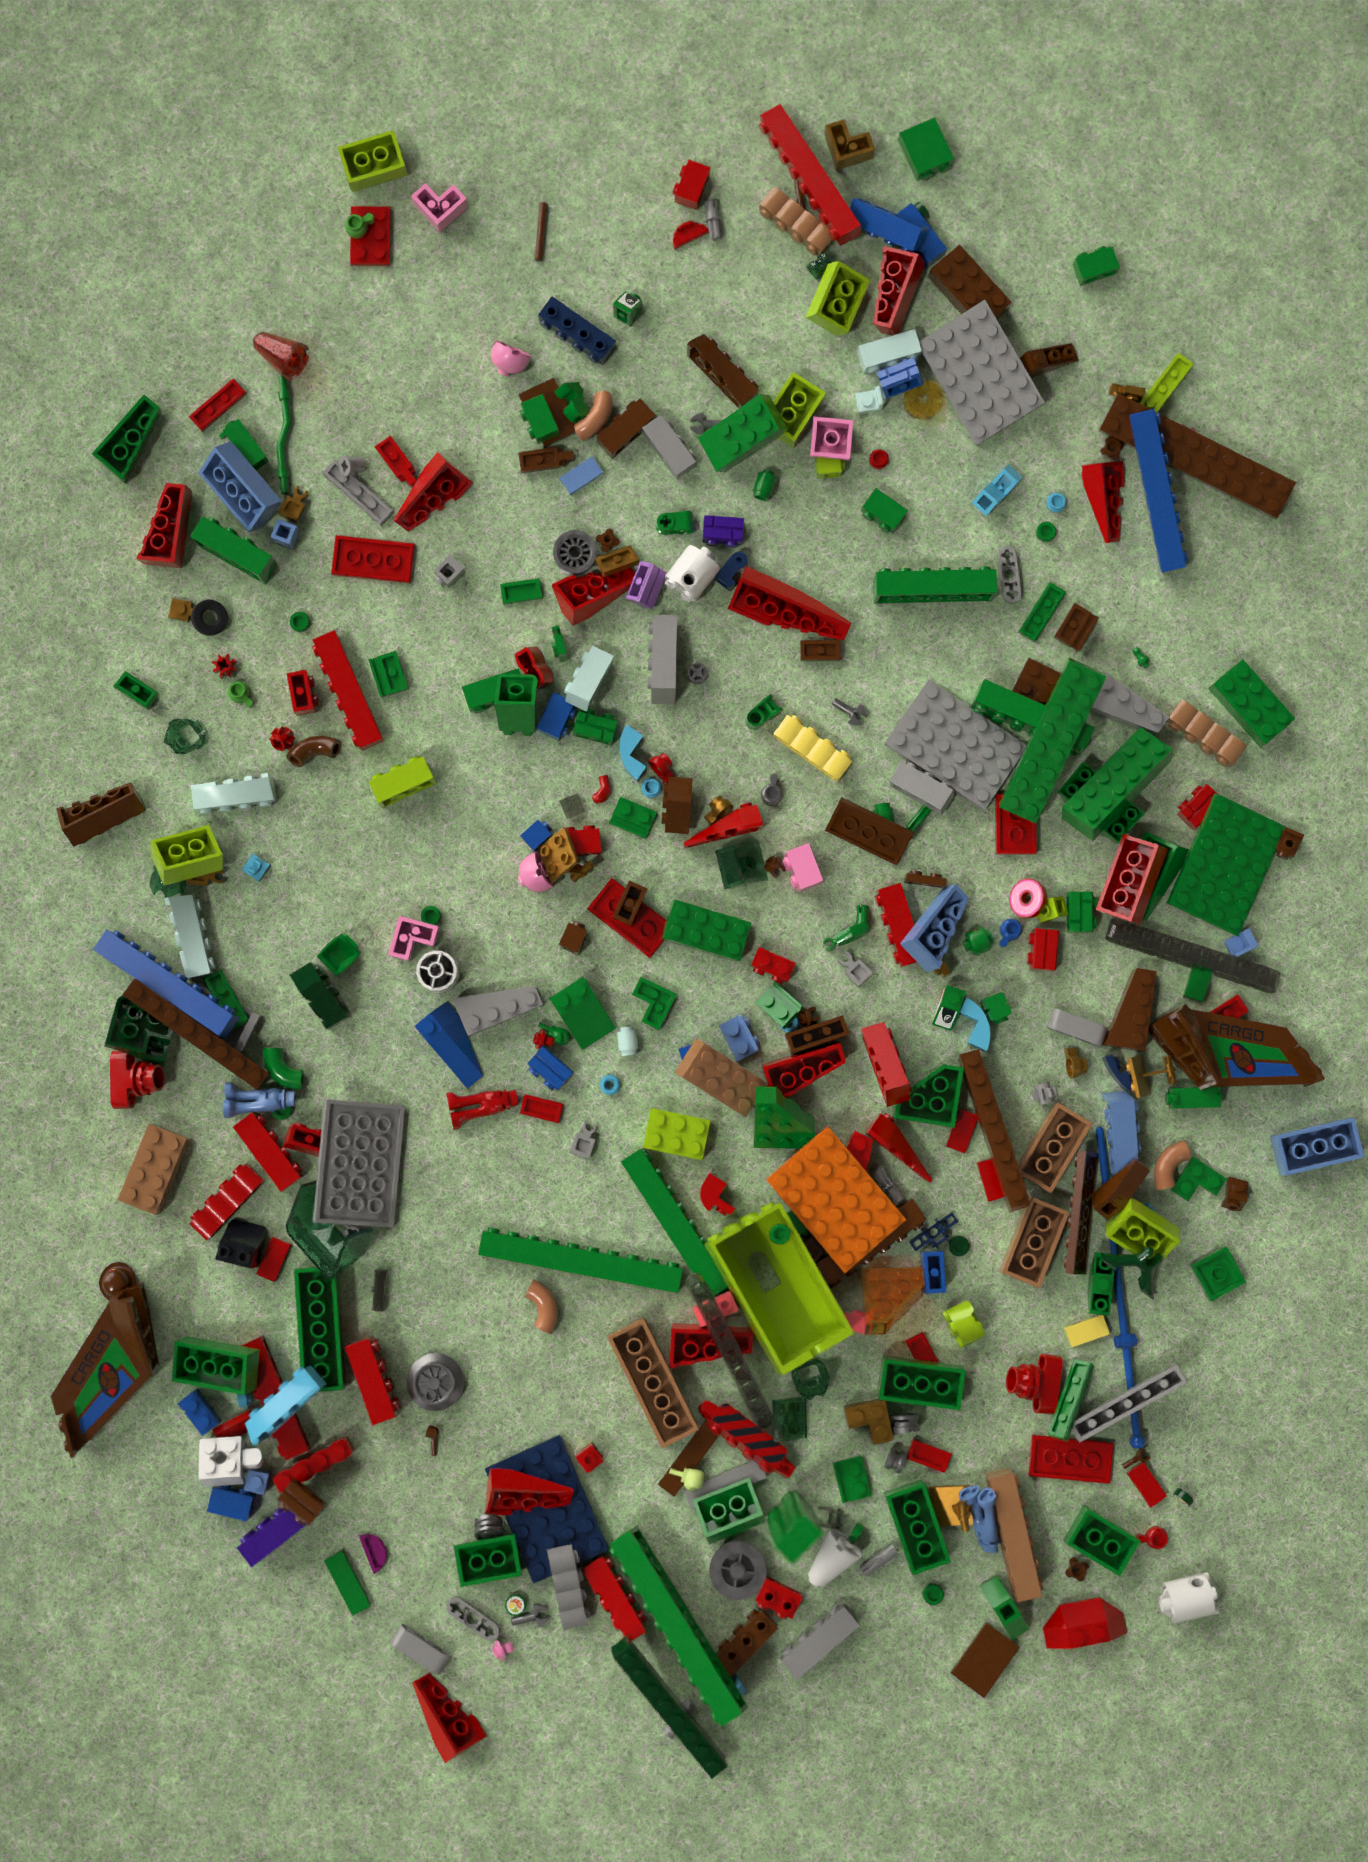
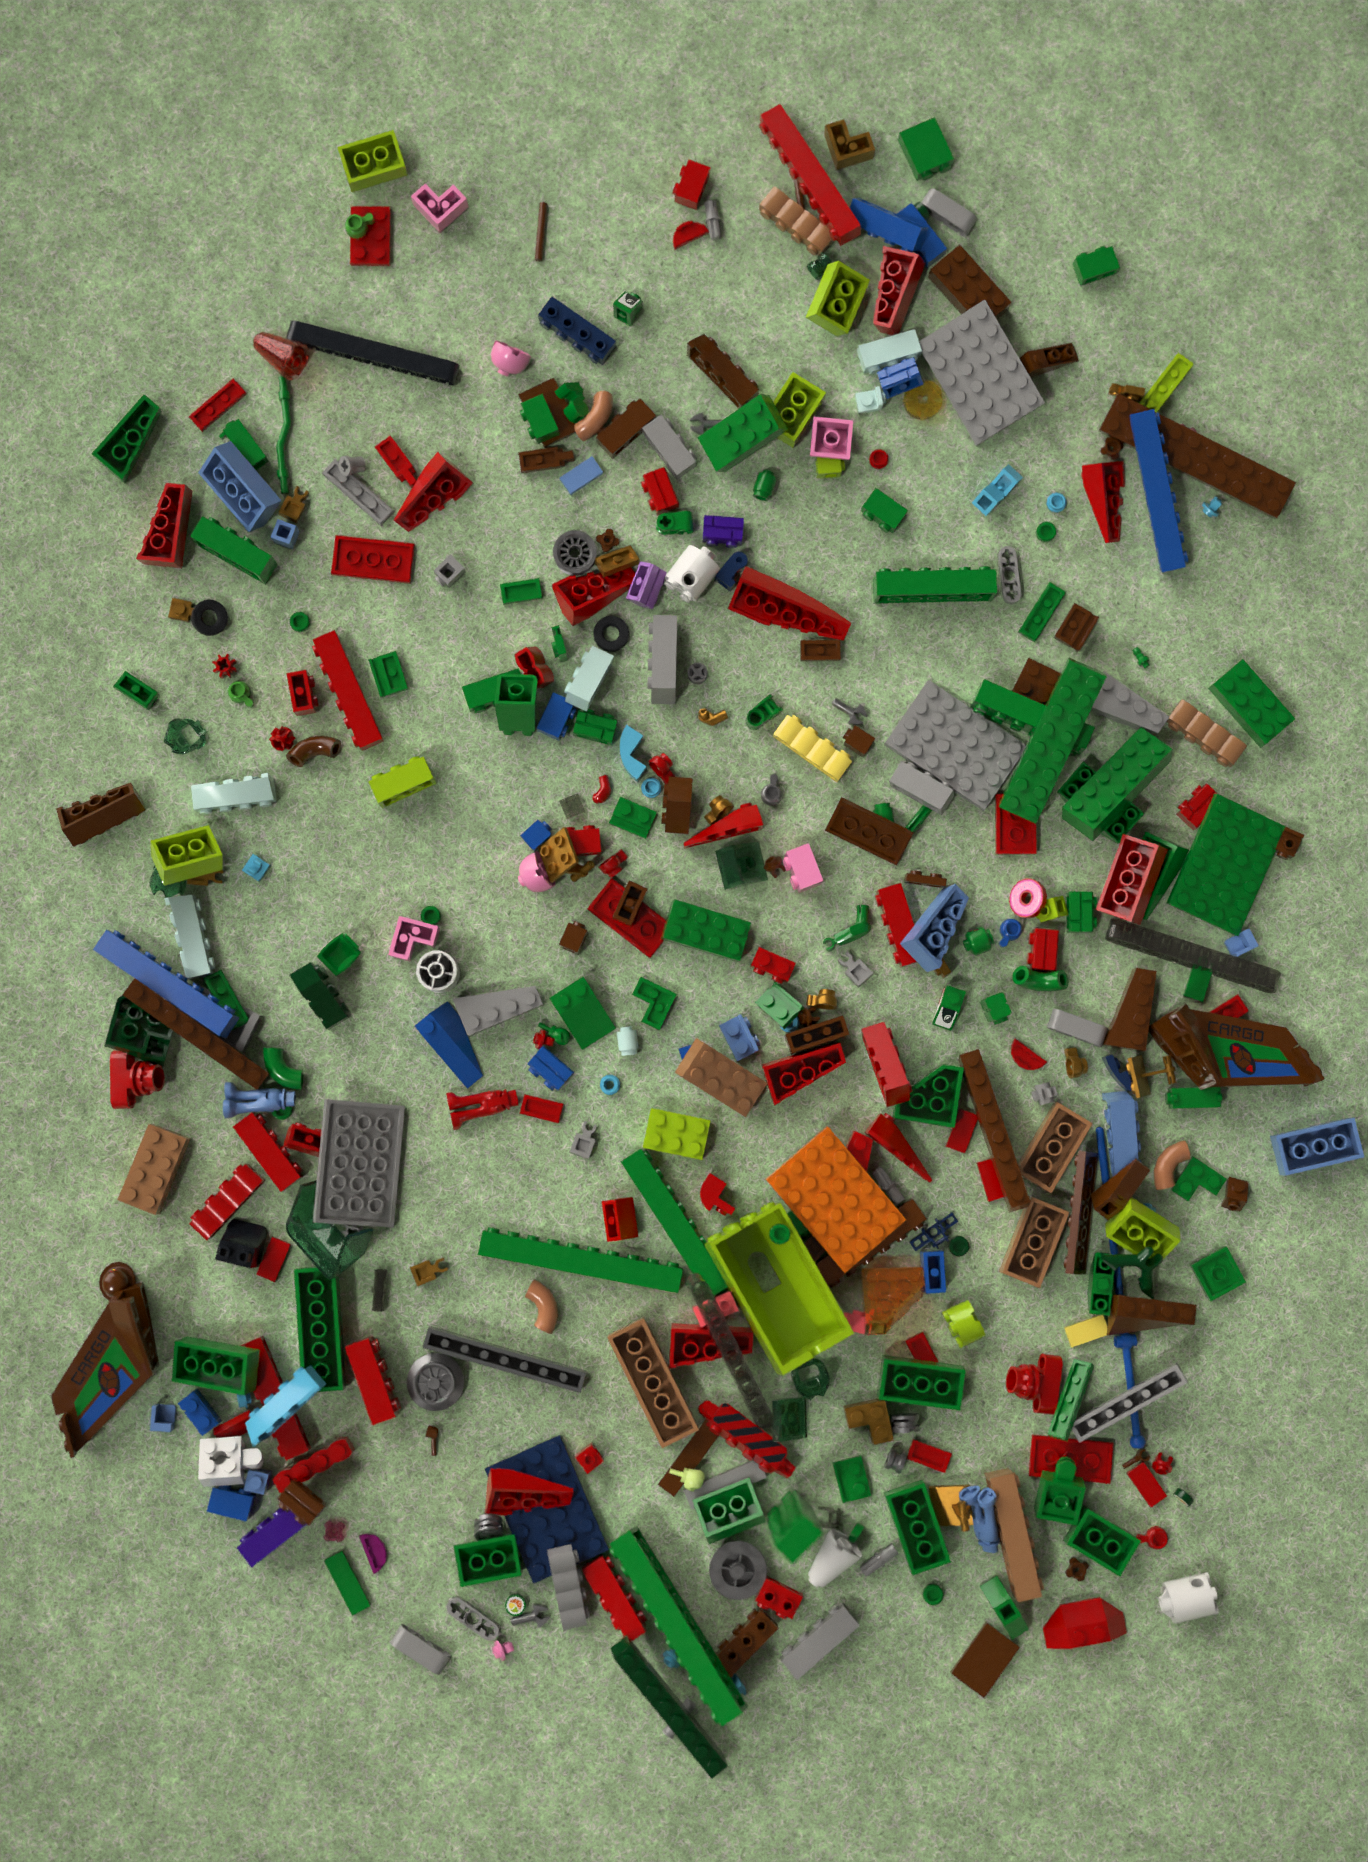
(162, 1417): none -> medium blue panel
(329, 1535): none -> clear pink plate
(374, 352): none -> black beam
(425, 1271): none -> pearl gold plate
(448, 1724): red wedge -> none
(504, 1359): none -> dark grey brick
(612, 864): none -> red piece
(619, 1219): none -> red brick
(620, 642): none -> black tyre
(660, 491): none -> red brick
(670, 1659): none -> medium azure plate
(710, 718): none -> pearl gold arm
(780, 1121): green brick -> none
(826, 997): none -> pearl gold piece
(858, 740): none -> reddish brown brick
(948, 211): none -> light grey beam
(980, 1033): medium azure brick -> none
(1025, 1057): none -> red tile
(1040, 980): none -> green cylinder
(1060, 1493): none -> green brick
(1142, 1314): none -> reddish brown wedge
(1162, 1467): none -> red plate
(1210, 509): none -> medium azure plate

